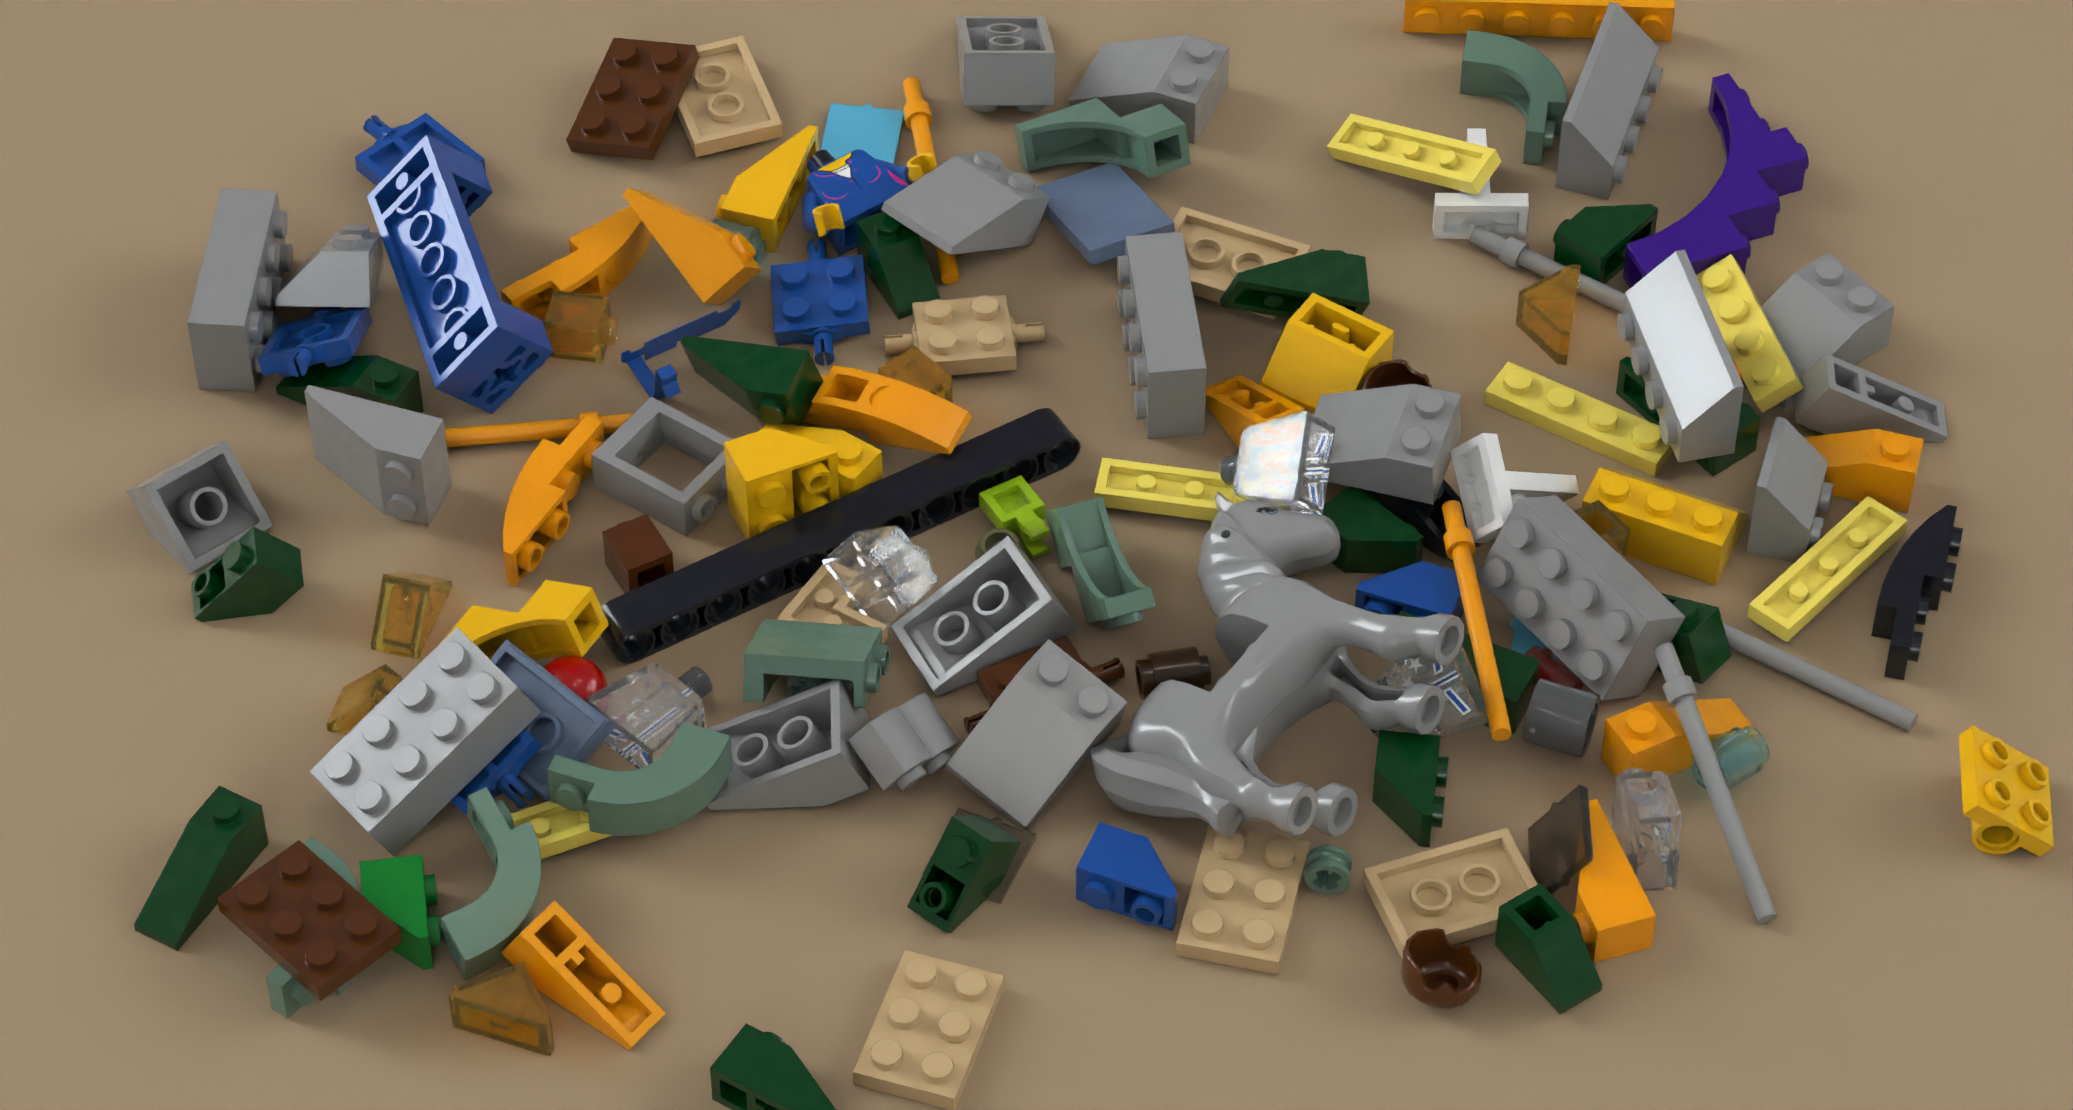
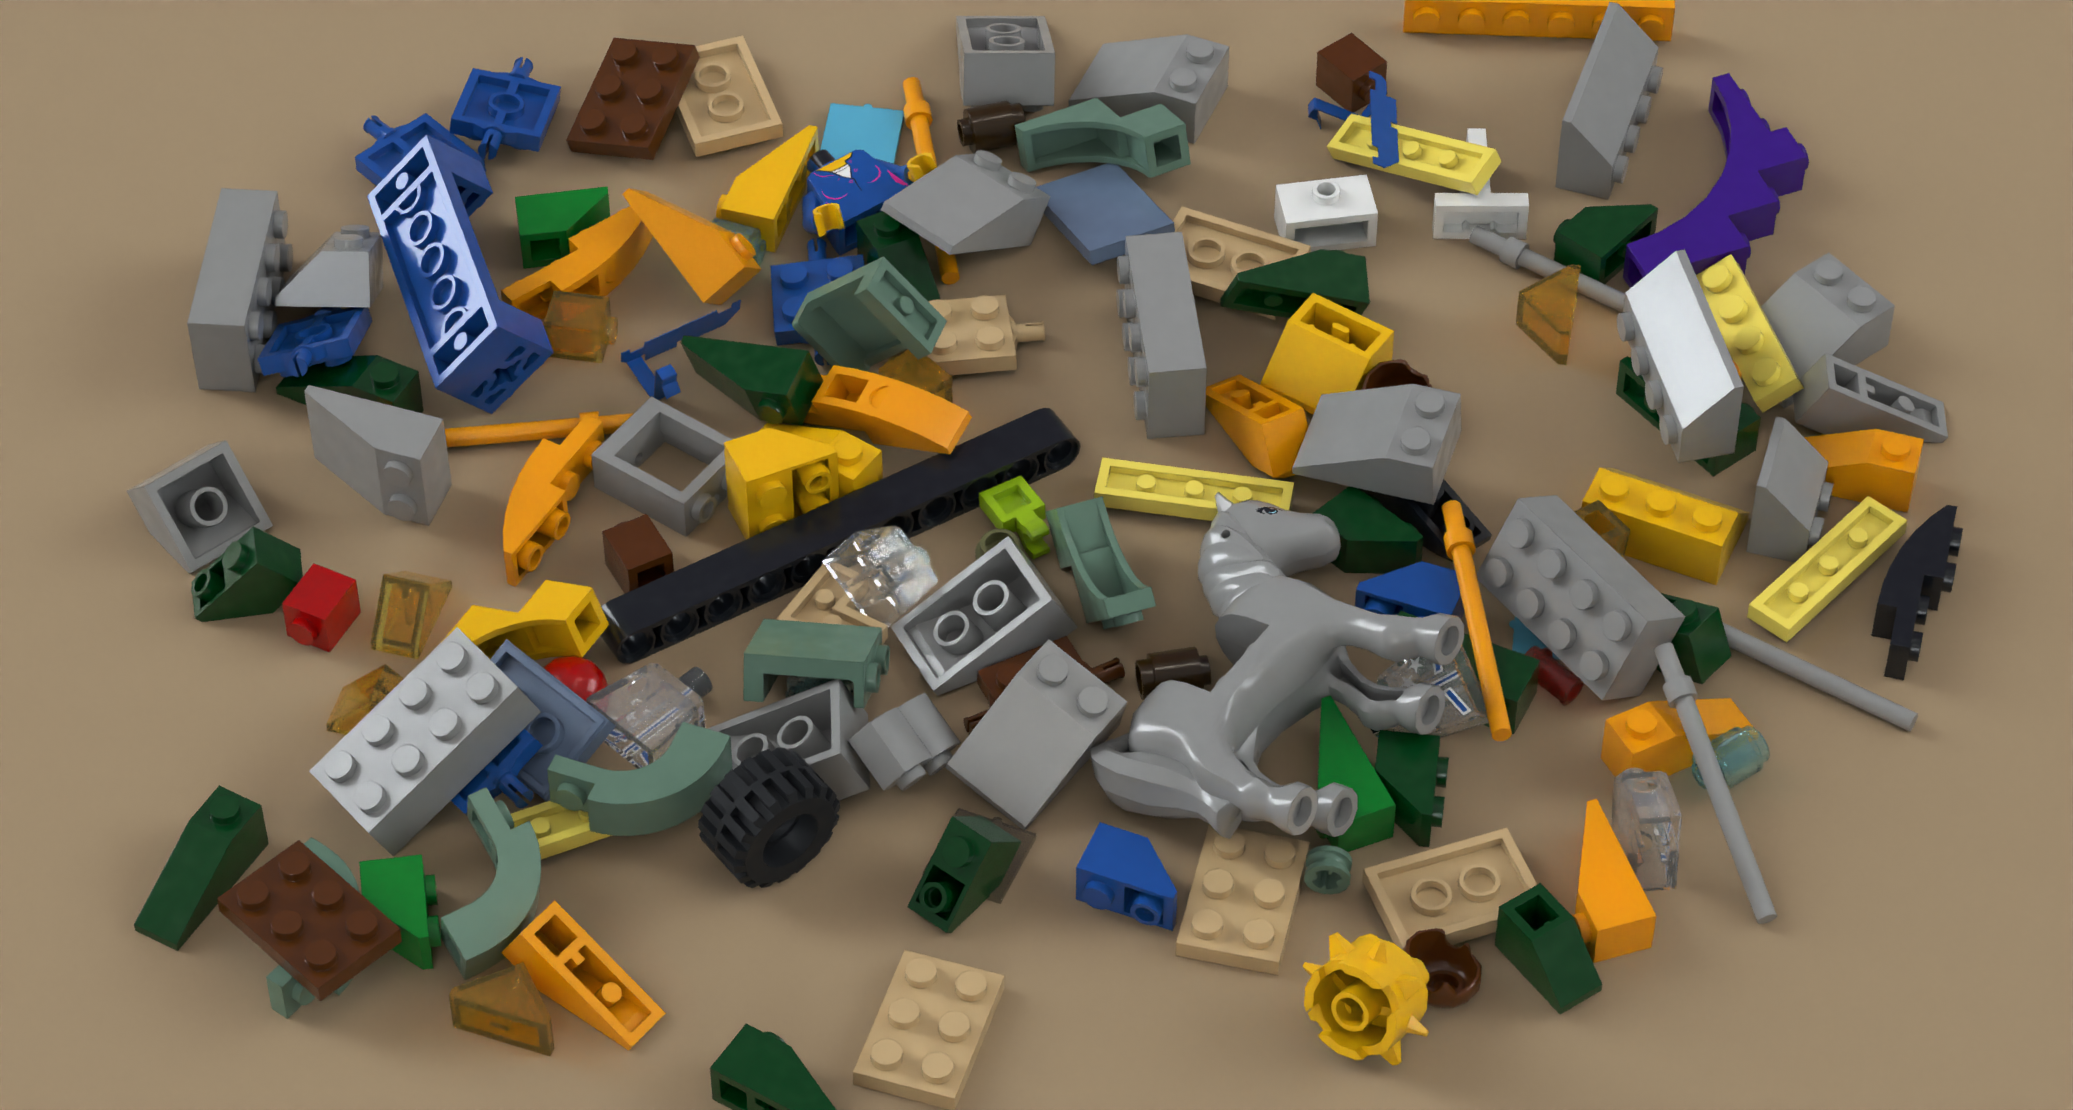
(321, 608): none -> red brick
(505, 109): none -> blue plate
(552, 218): none -> green slope
(769, 817): none -> black tyre
(868, 318): none -> sand green panel
(990, 126): none -> dark brown brick
(1283, 463): clear torso -> none
(1327, 213): none -> white brick
(1345, 70): none -> reddish brown brick
(1346, 763): none -> green slope
(1367, 997): none -> yellow brick
(1382, 113): none -> blue piece
(1491, 492): white bracket -> none
(1523, 78): sand green arch -> none
(1561, 717): dark grey piece -> none
(1561, 841): clear smoke piece -> none
(1578, 418): light yellow plate -> none
(2004, 796): yellow plate -> none

